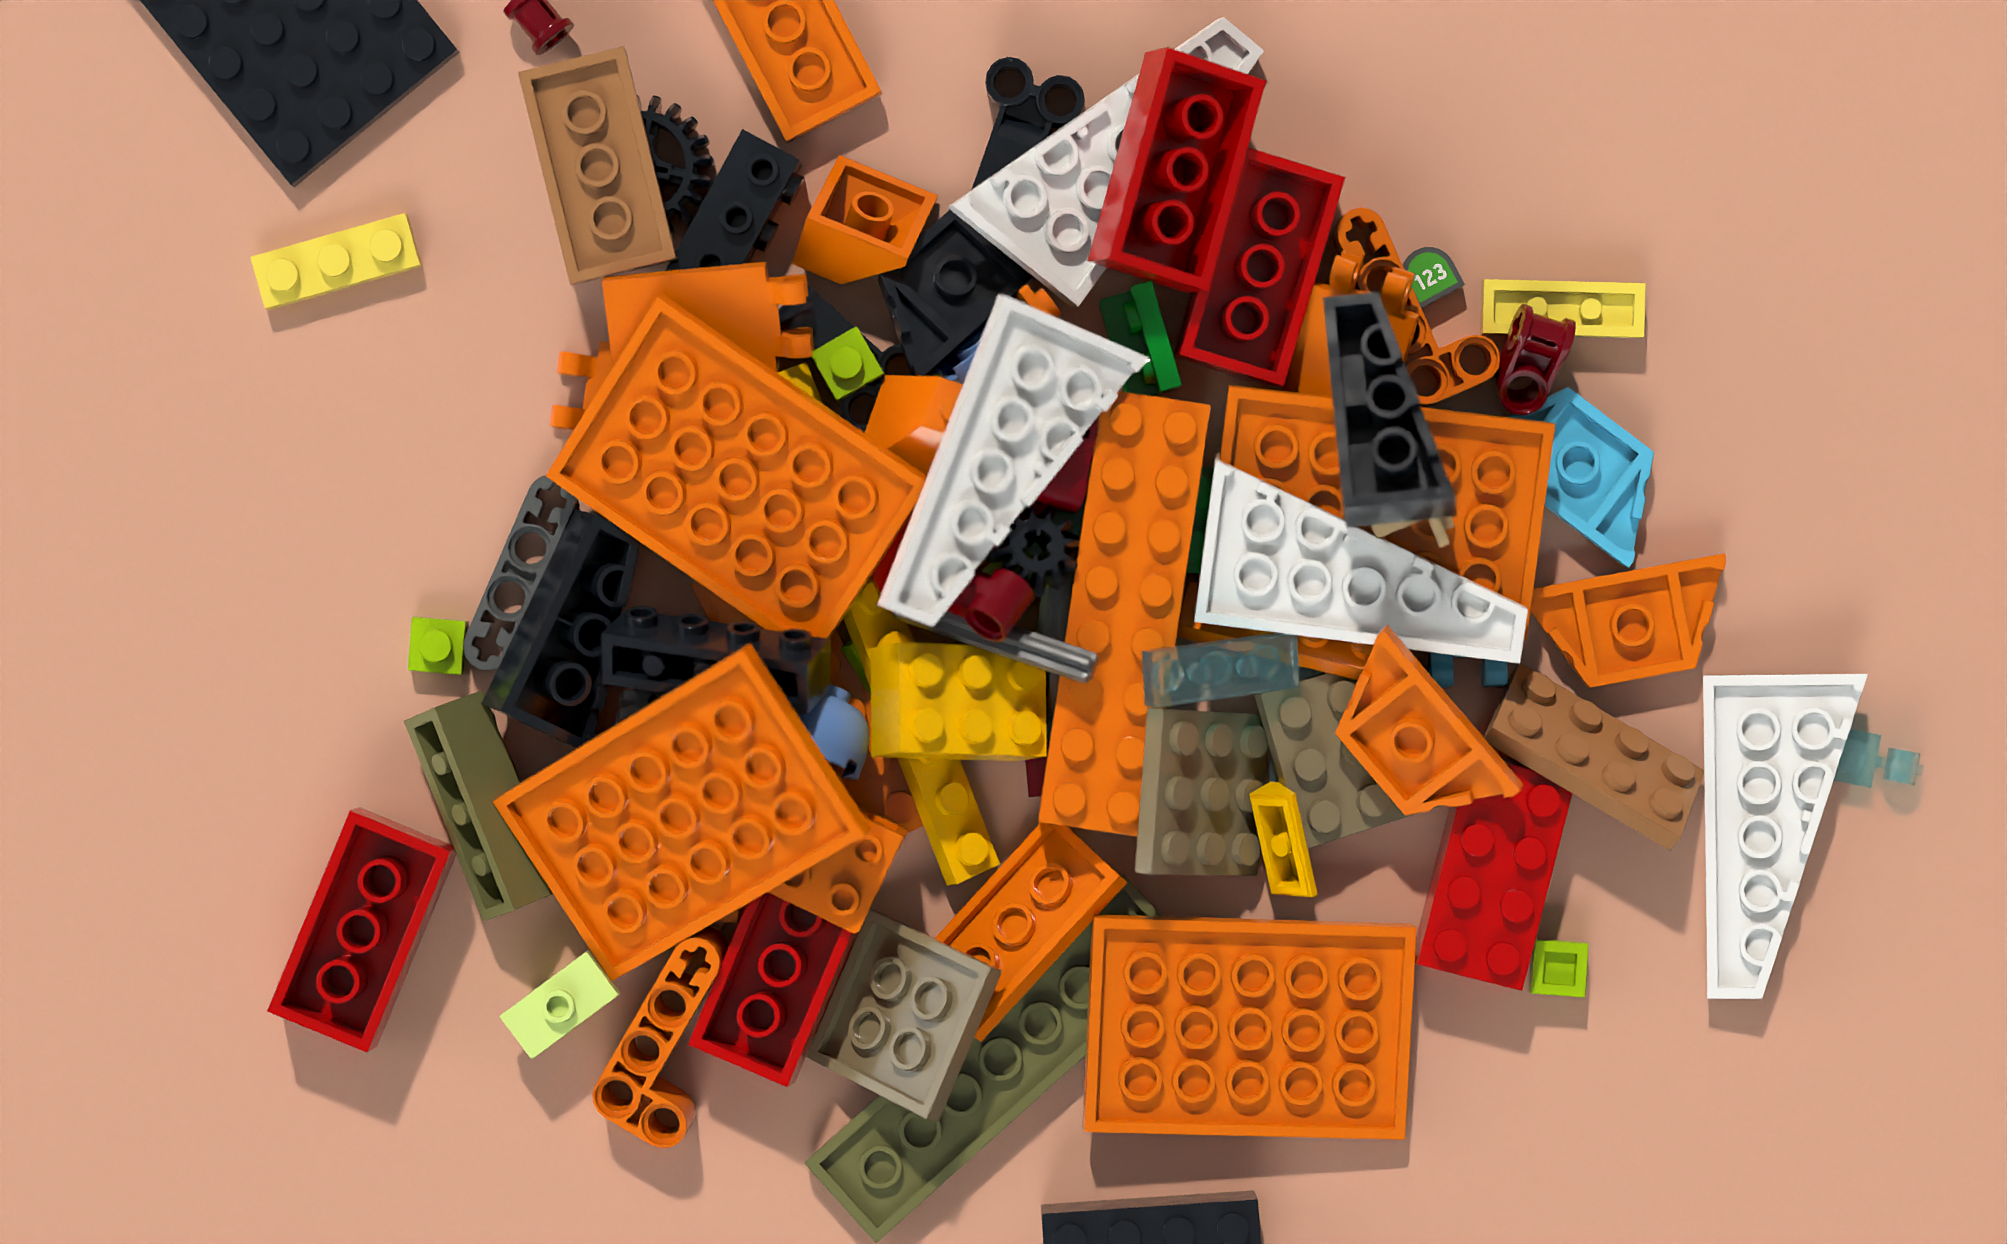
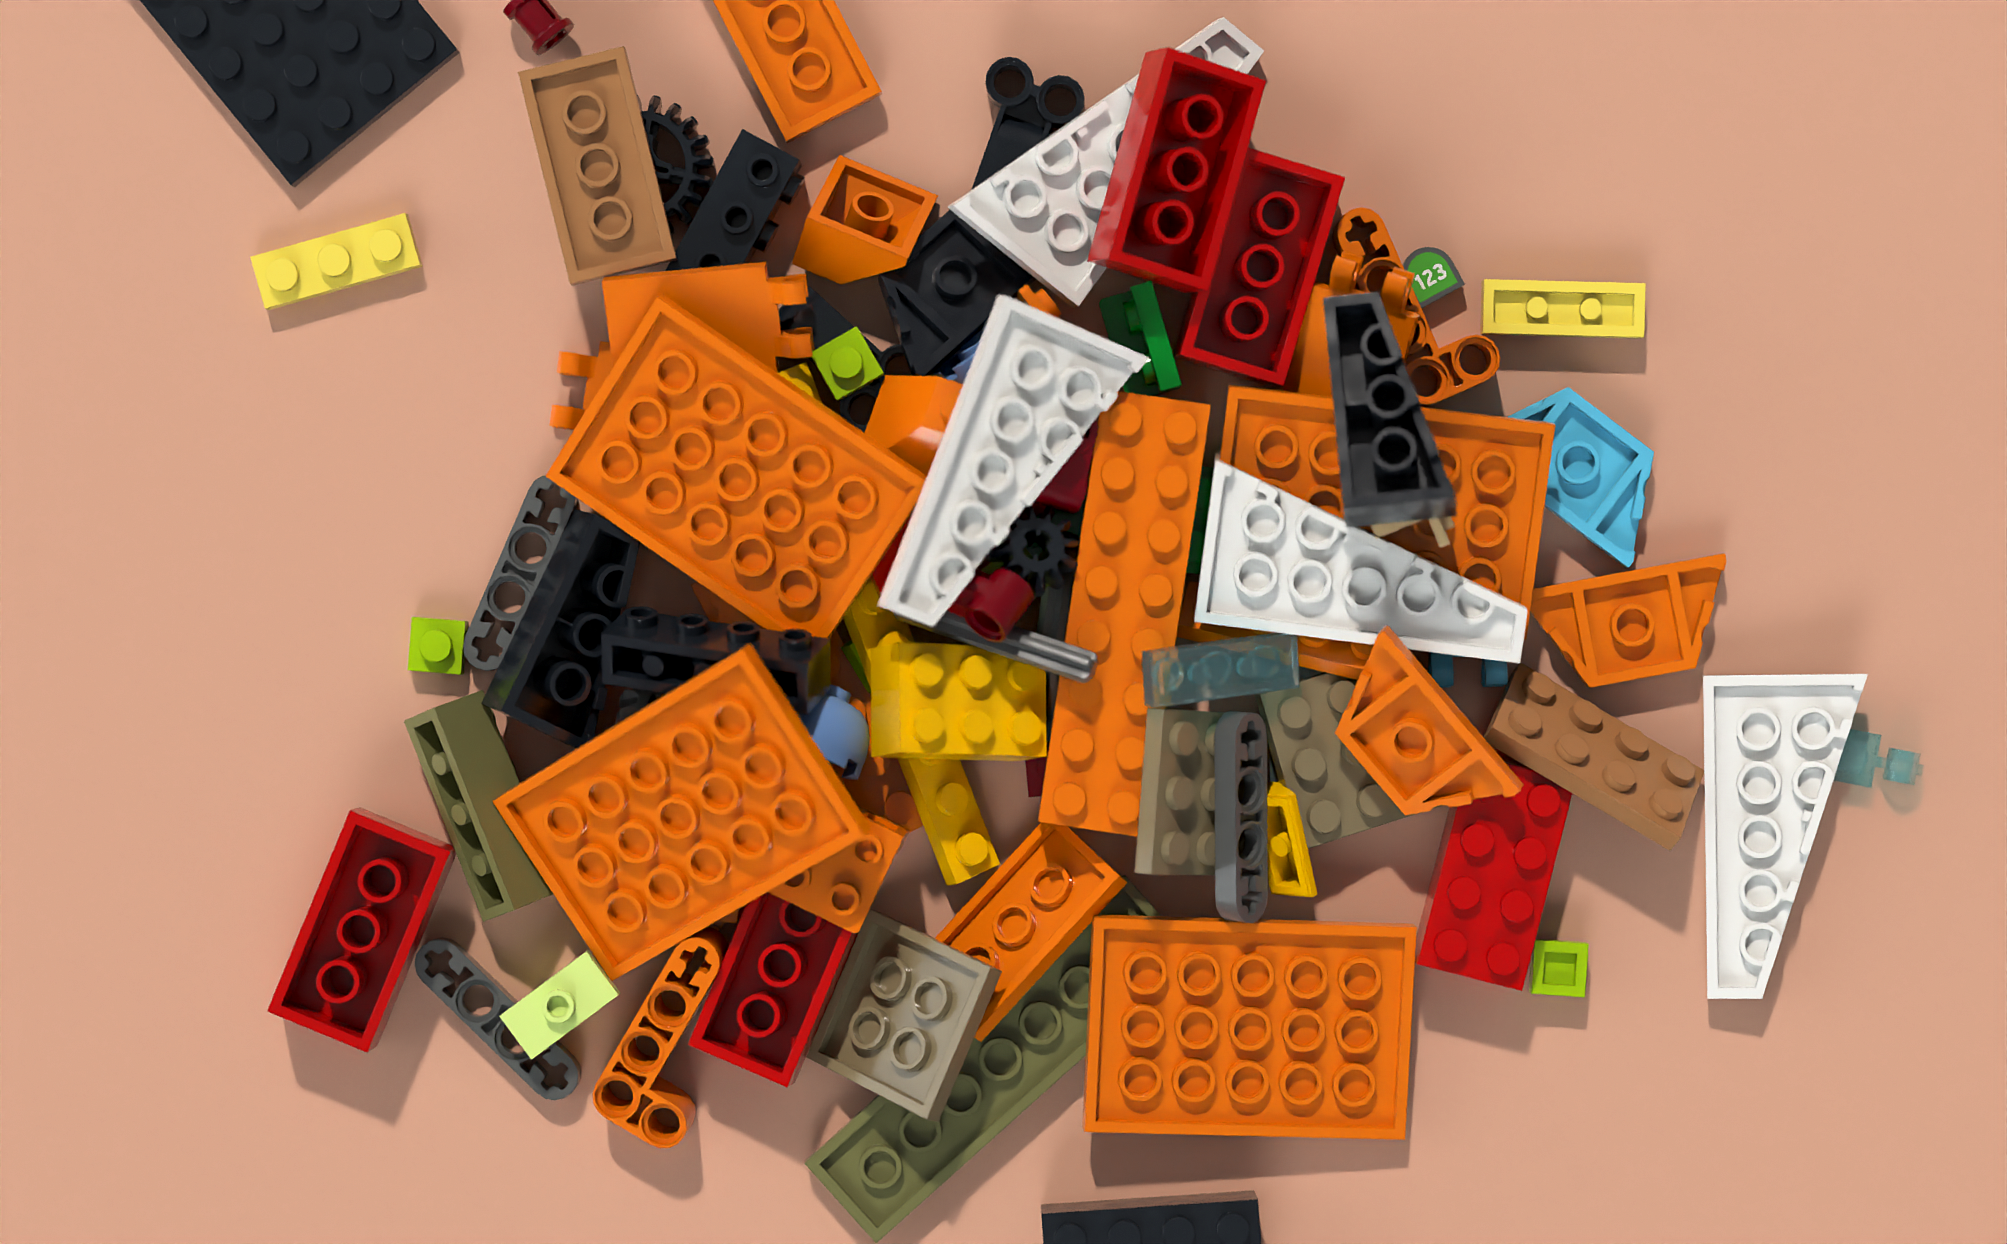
(490, 1025): none -> dark grey beam
(1238, 894): none -> dark grey beam
(1534, 349): dark red piece -> none

